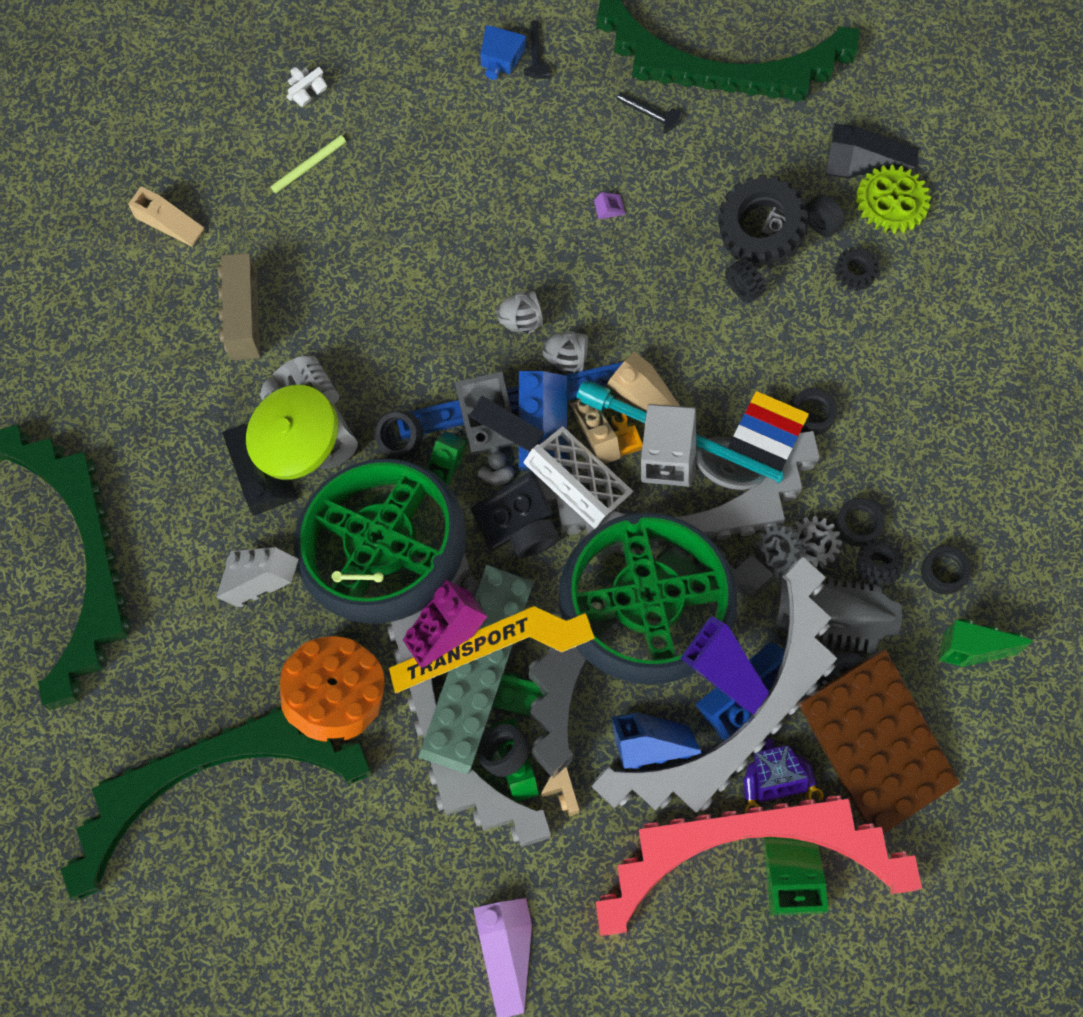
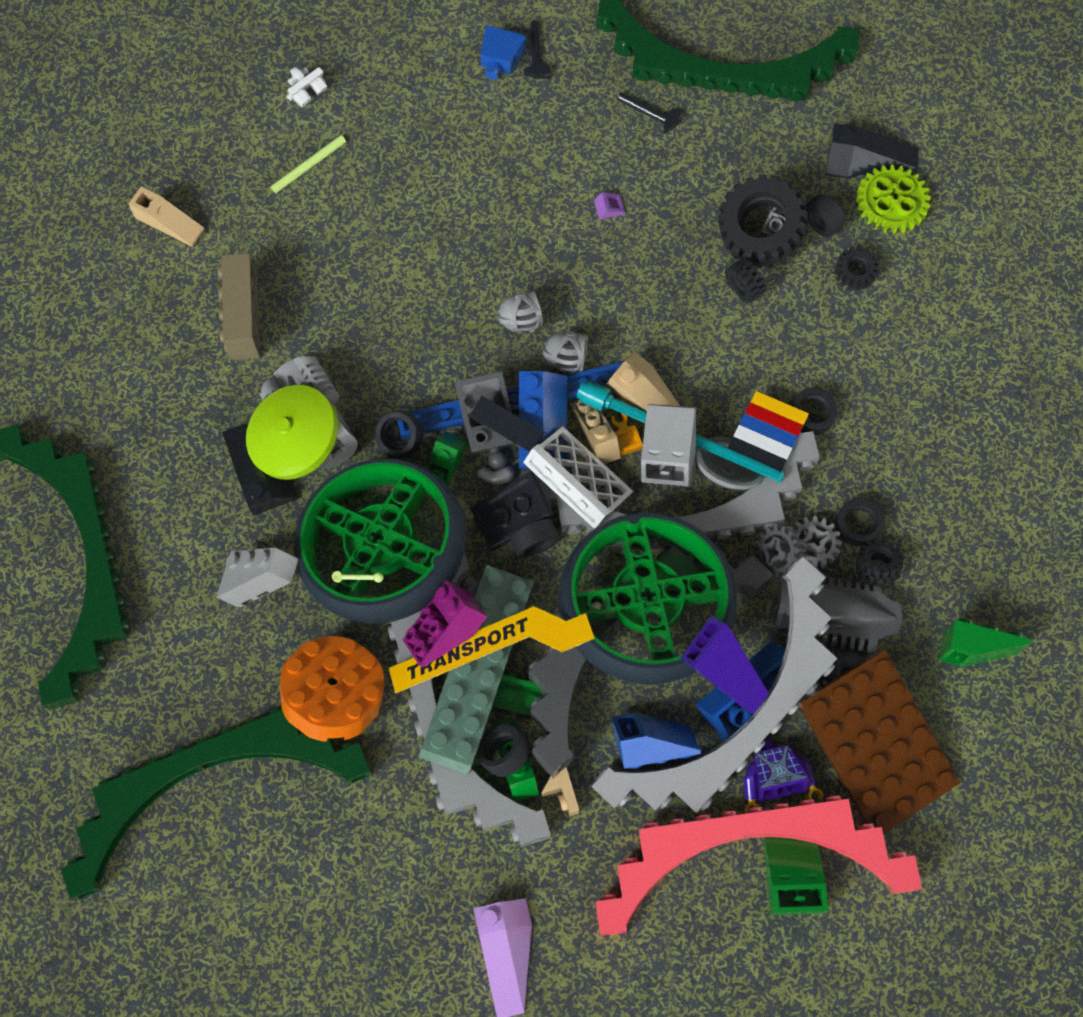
(953, 553): black tyre -> none

